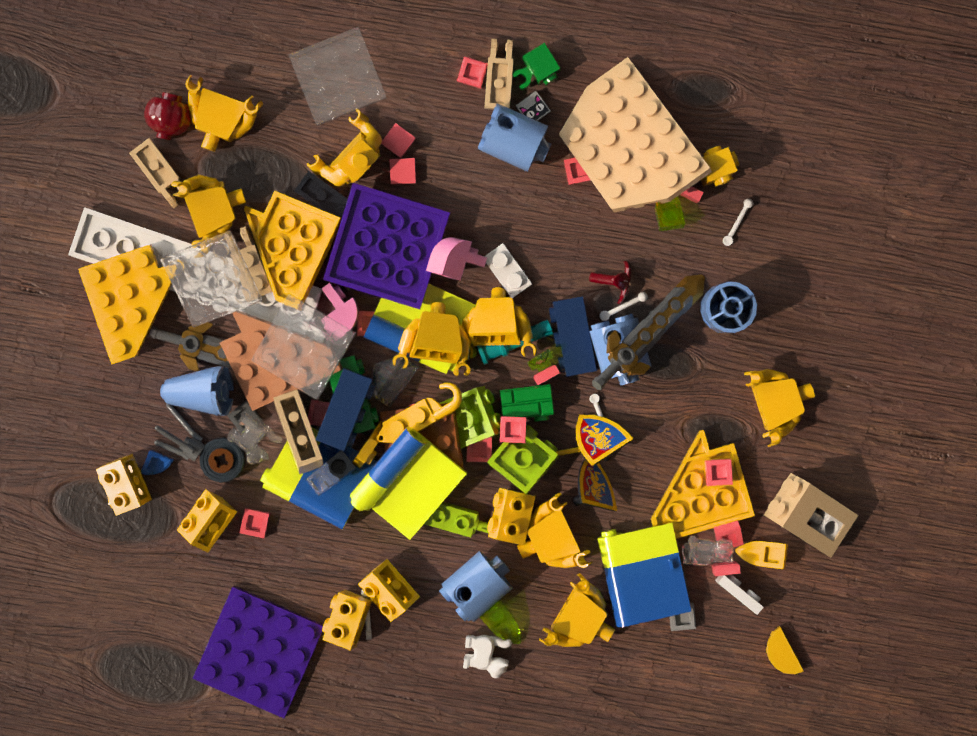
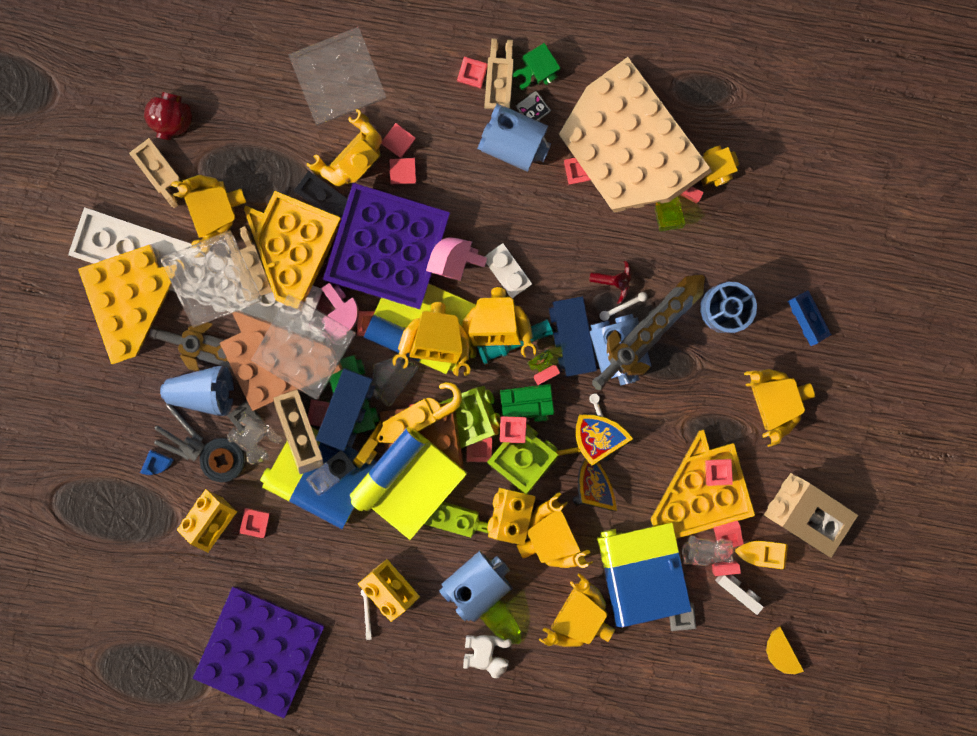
(123, 484): yellow brick -> none
(219, 115): yellow torso -> none
(346, 619): yellow brick -> none
(727, 240): white hinge -> none
(809, 318): none -> blue plate

